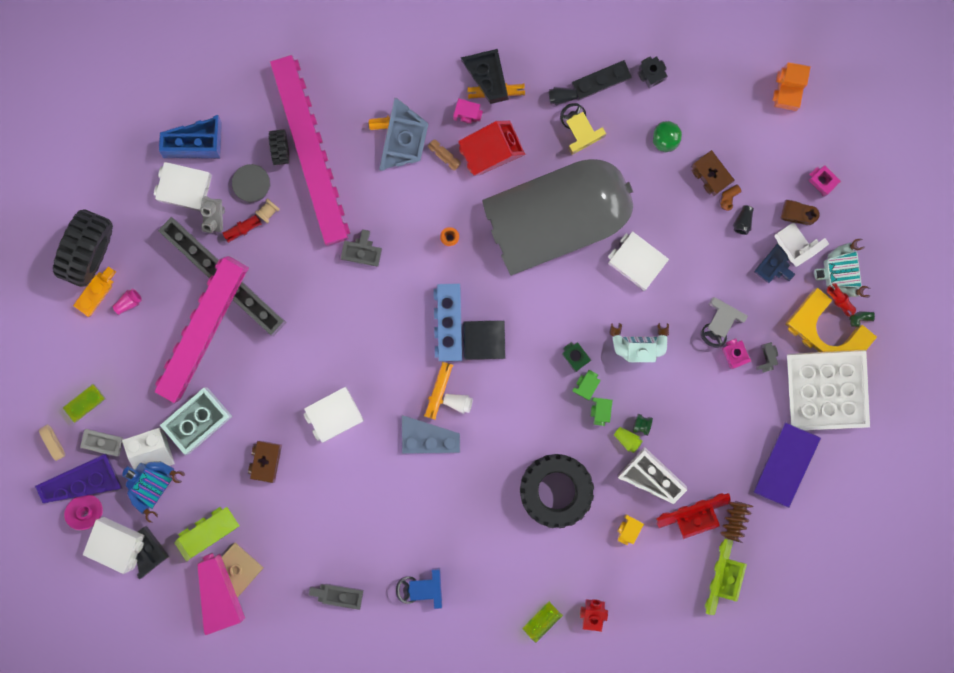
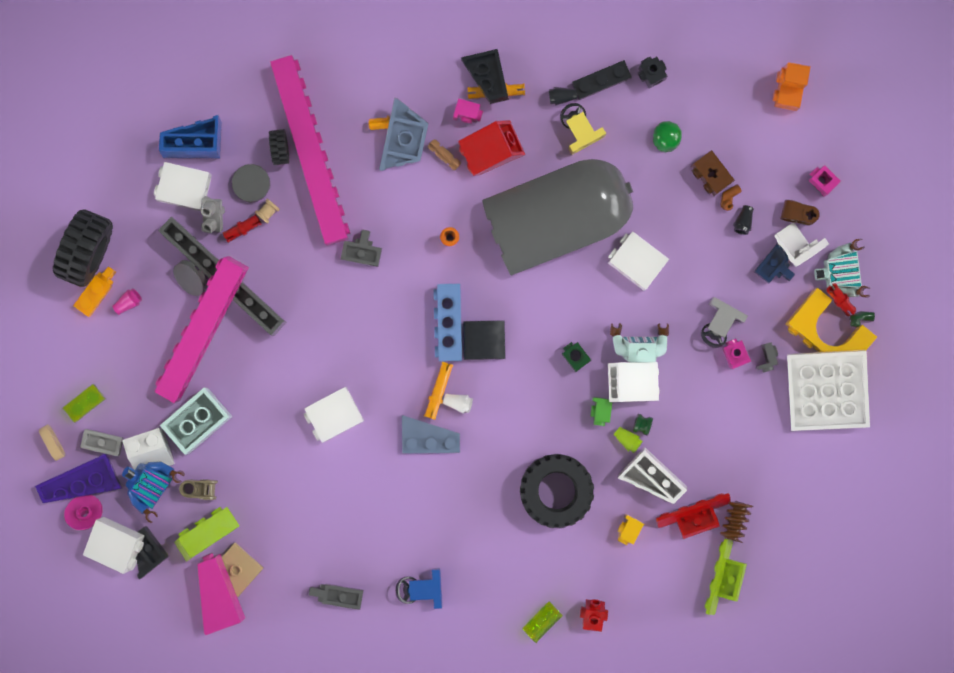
(190, 278): none -> dark grey tile
(200, 489): none -> dark tan piece
(269, 471): reddish brown brick -> none
(587, 385): bright green brick -> none
(633, 381): none -> white brick
(787, 464): dark purple tile -> none

